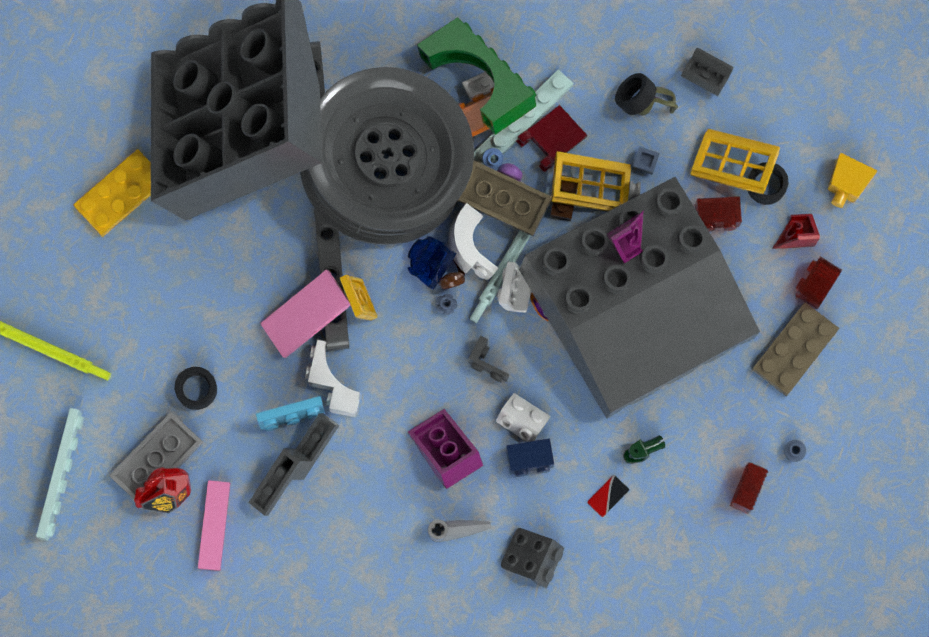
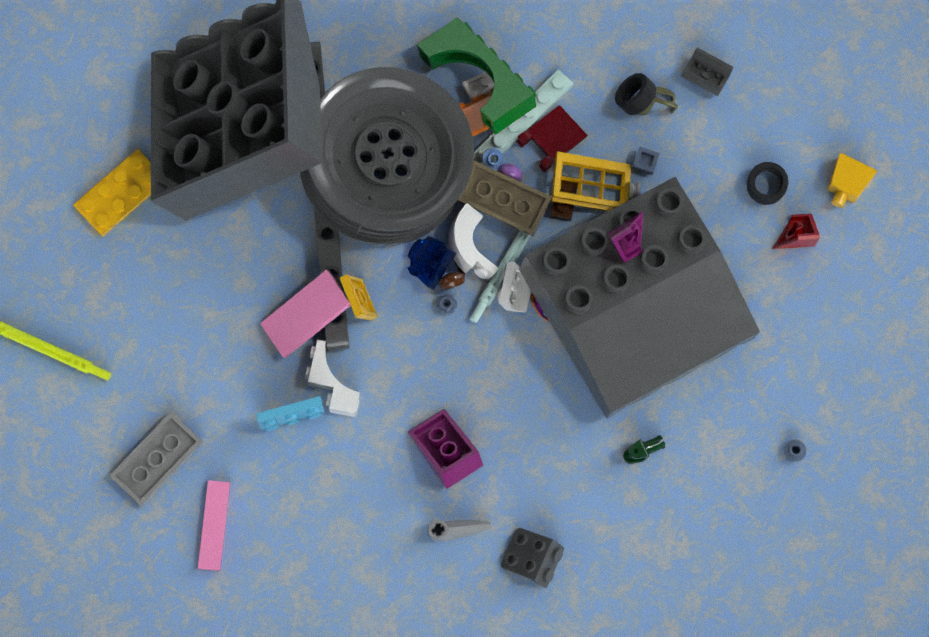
(58, 483): light aqua plate -> none
(173, 489): red helmet -> none
(195, 371): black tyre -> none
(293, 464): dark grey bracket -> none
(480, 351): dark grey bracket -> none
(522, 418): white bracket -> none
(530, 457): dark blue brick -> none
(608, 496): sticker -> none
(720, 212): clear red brick -> none
(731, 179): yellow piece -> none
(749, 488): clear red brick -> none
(795, 349): dark tan plate -> none
(818, 282): clear red brick -> none

